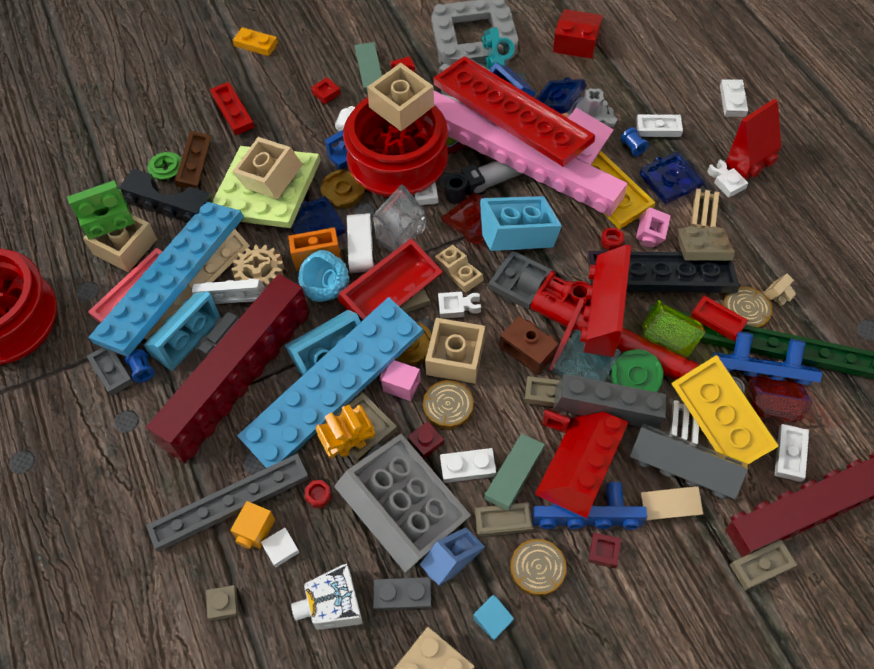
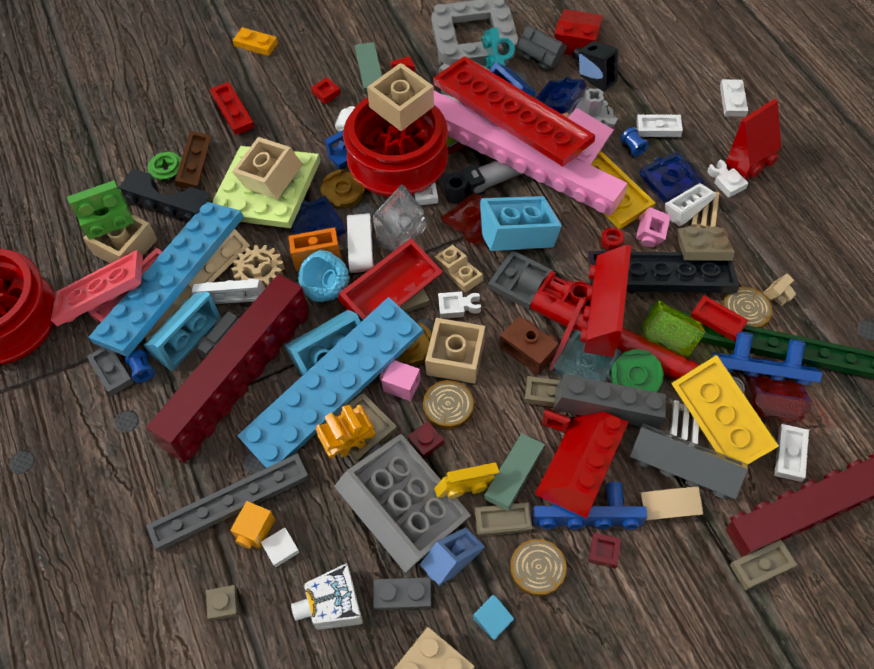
(97, 288): none -> coral plate
(318, 494): red tile -> none
(466, 480): none -> yellow plate
(467, 465): white plate -> none
(541, 47): none -> dark grey brick
(598, 64): none -> black torso
(681, 214): none -> white slope

